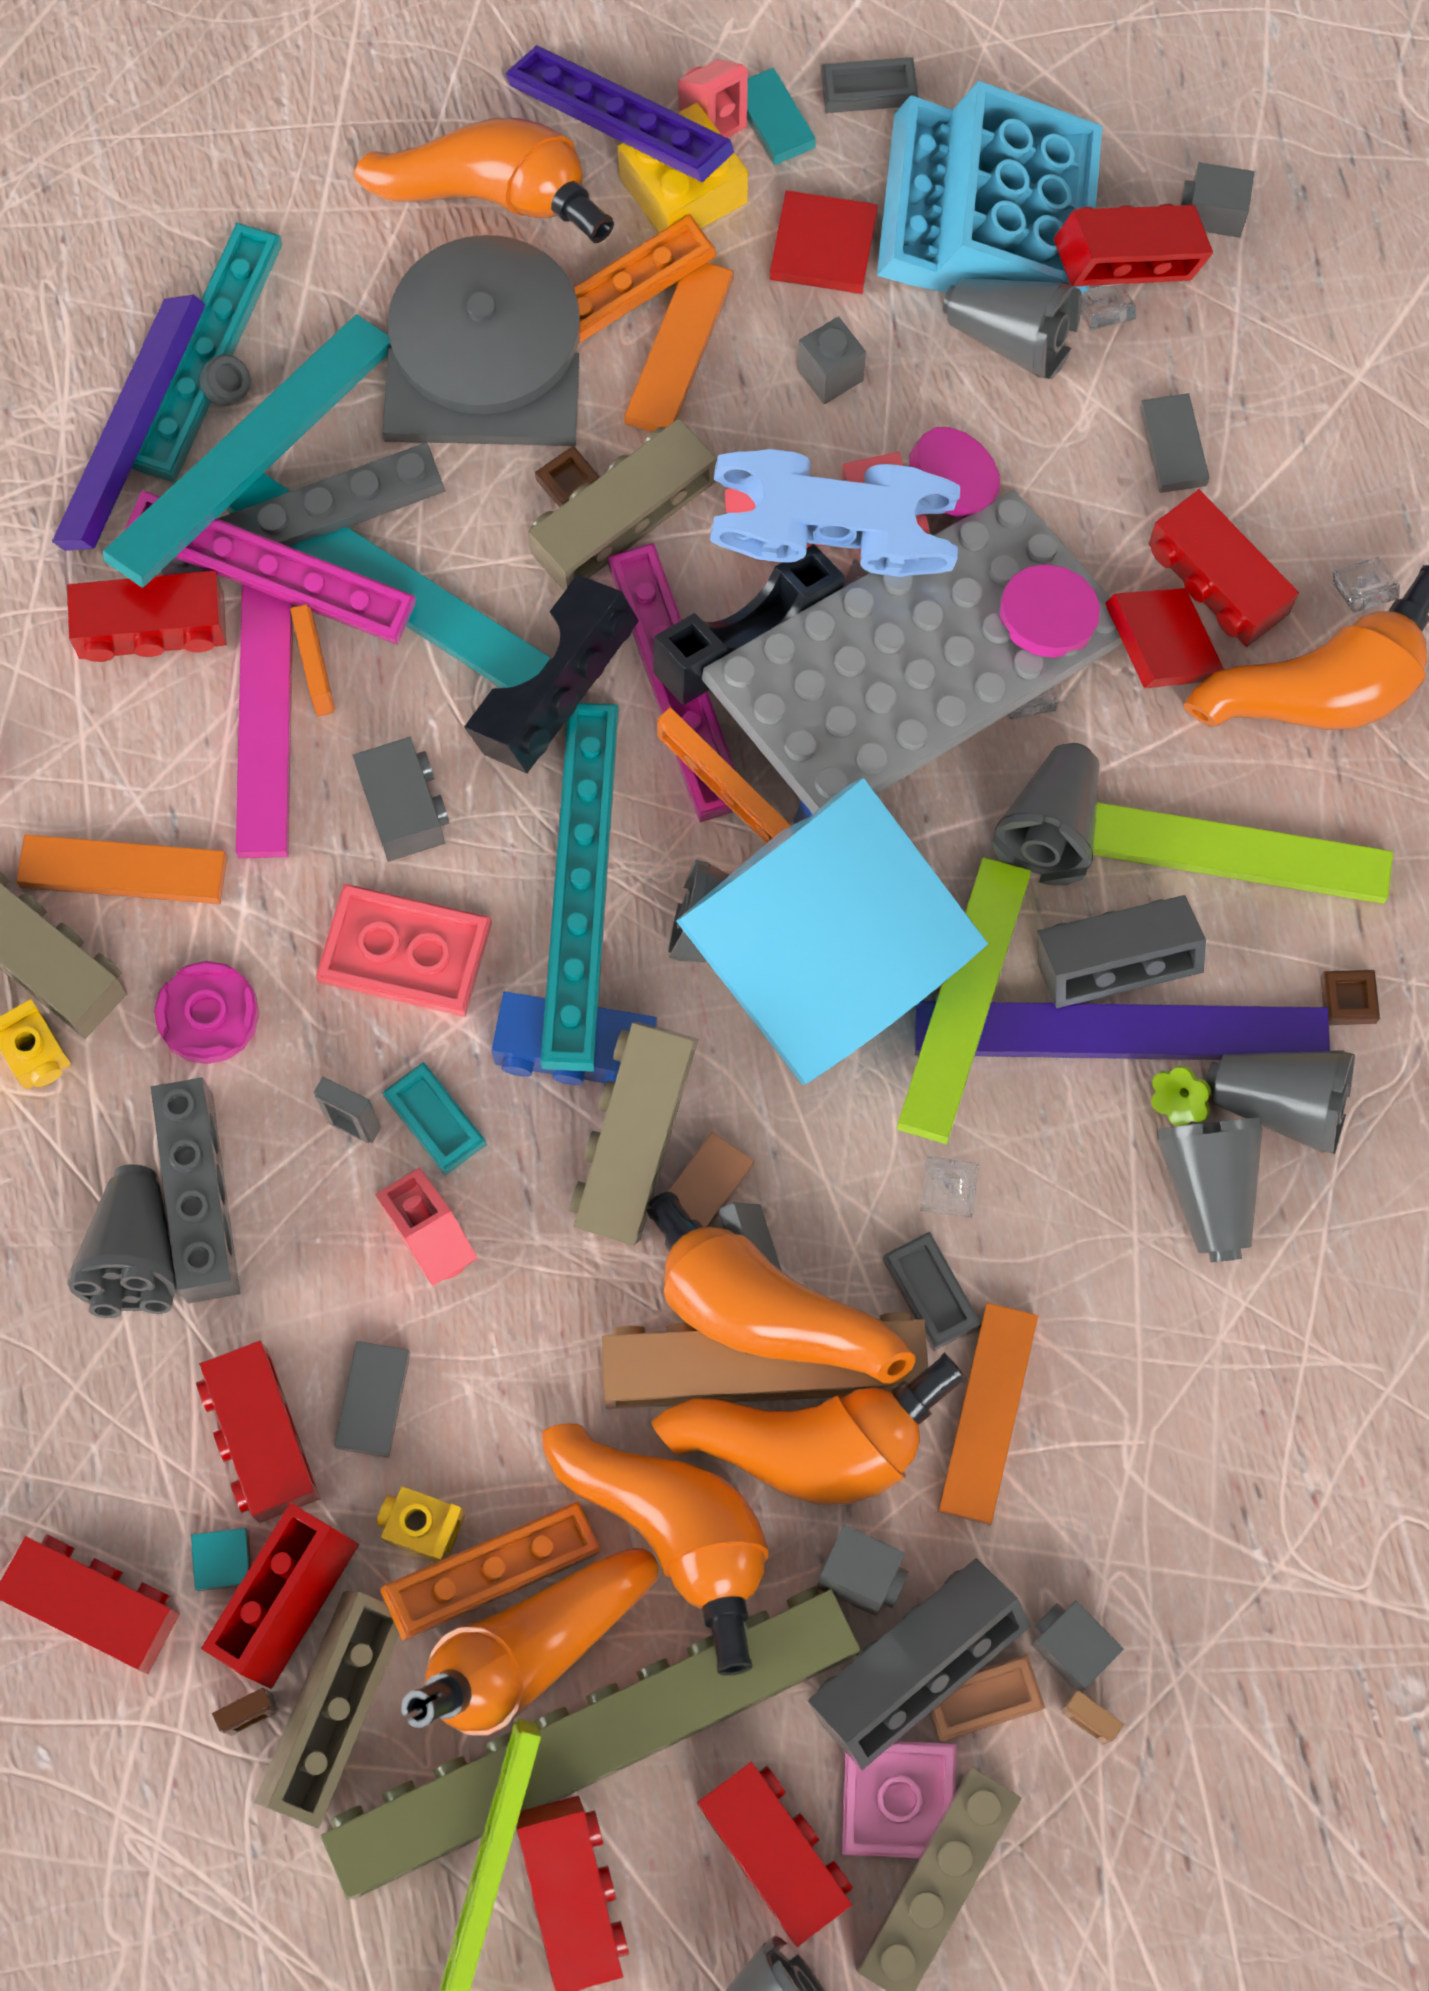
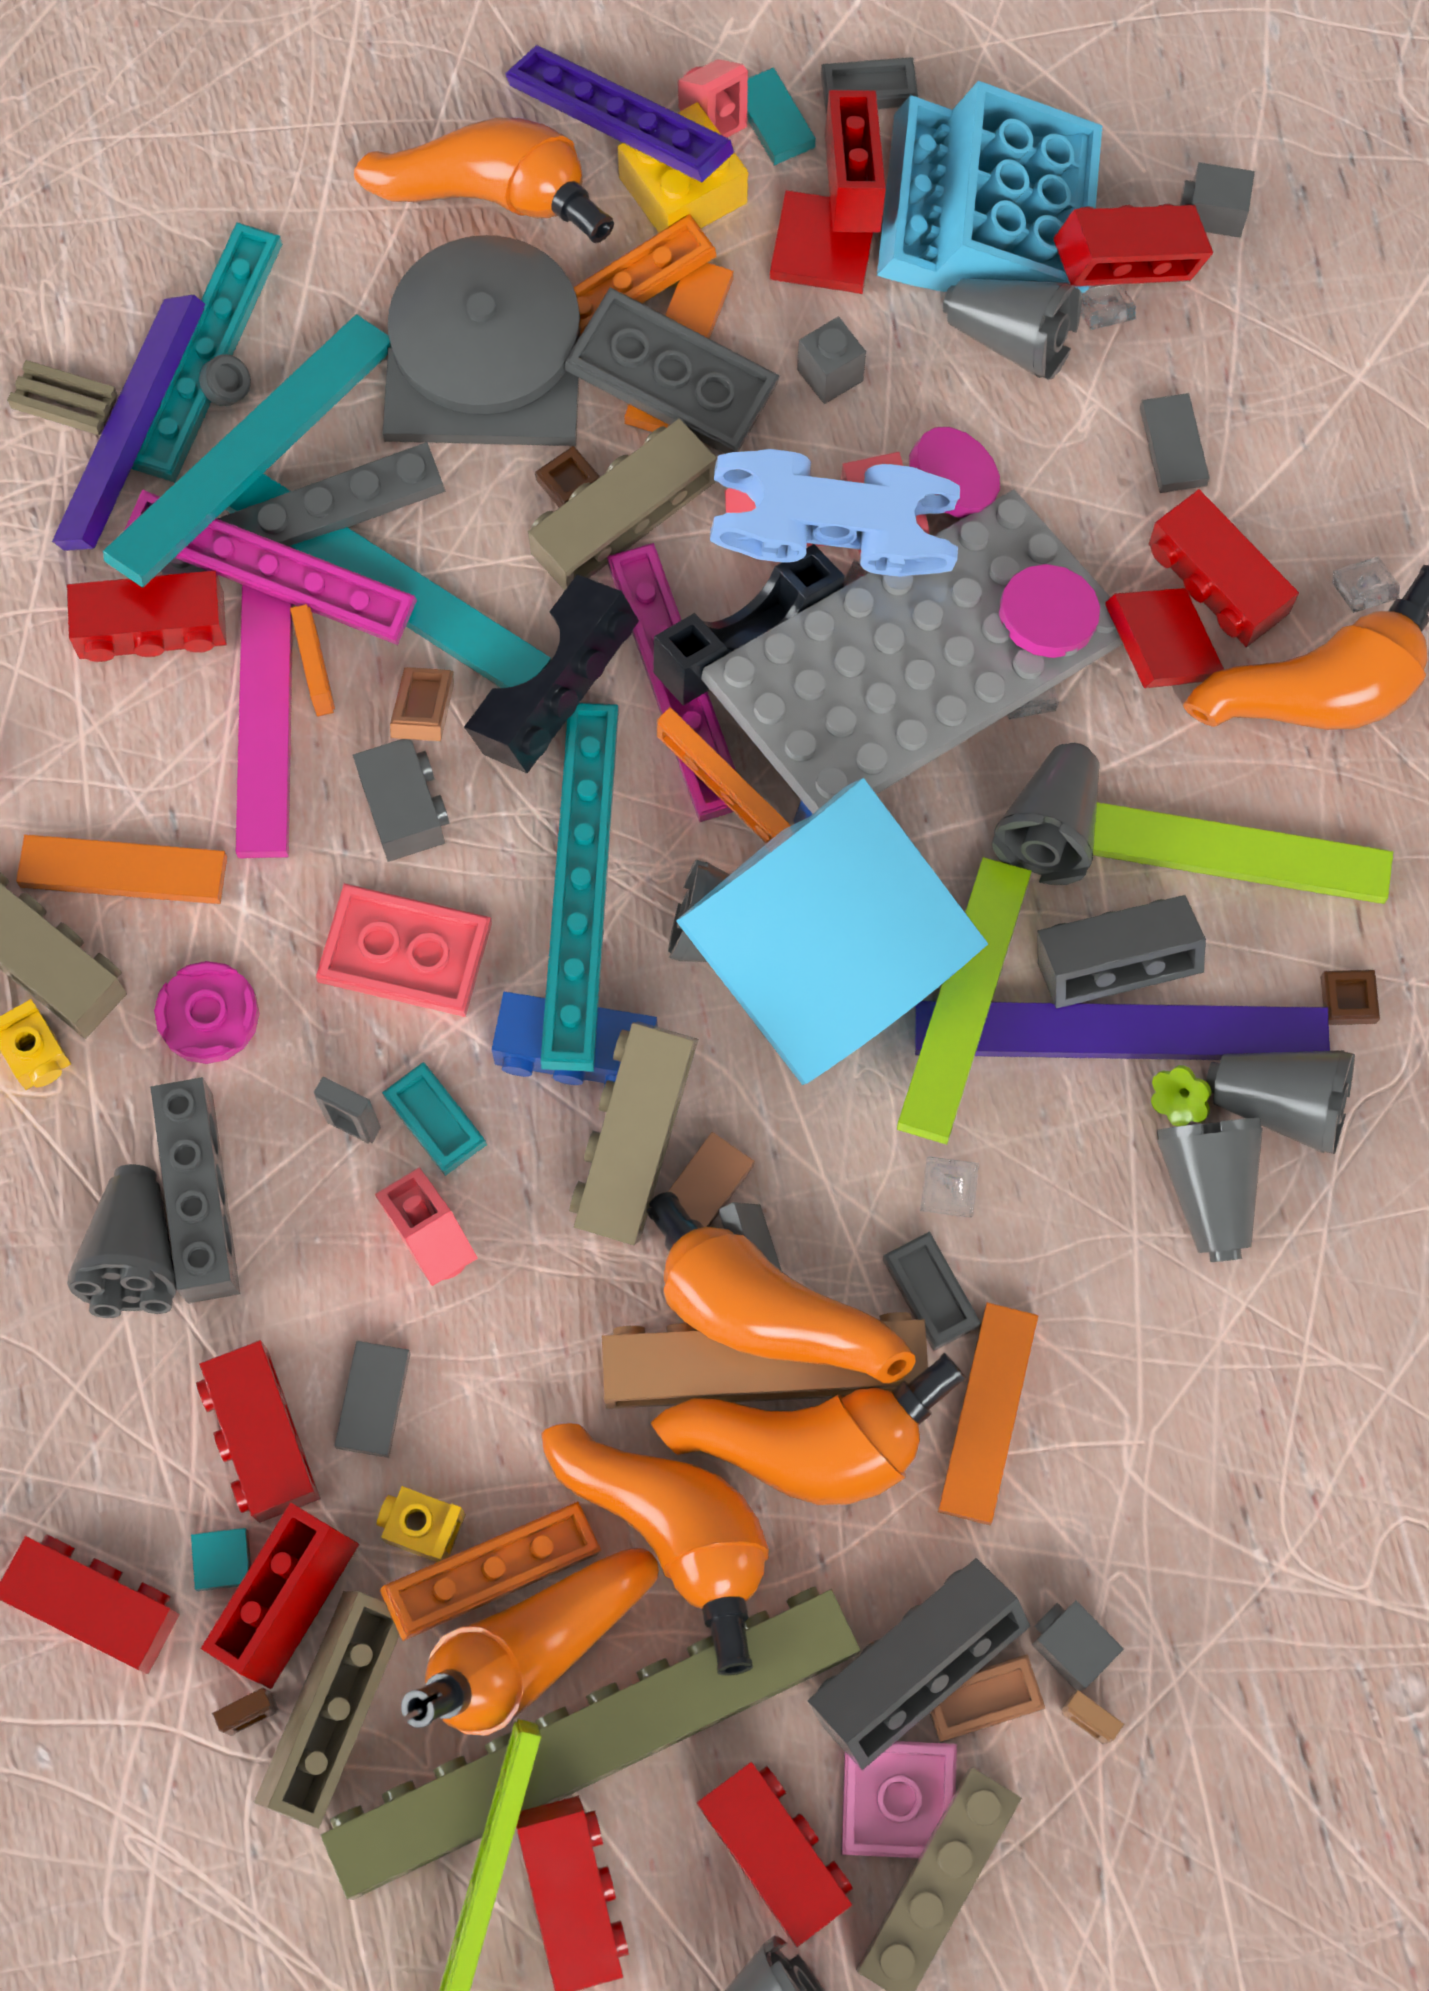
(68, 381): none -> dark tan tile
(422, 704): none -> nougat tile
(671, 372): none -> dark grey tile
(854, 161): none -> red brick
(863, 1571): dark grey brick -> none

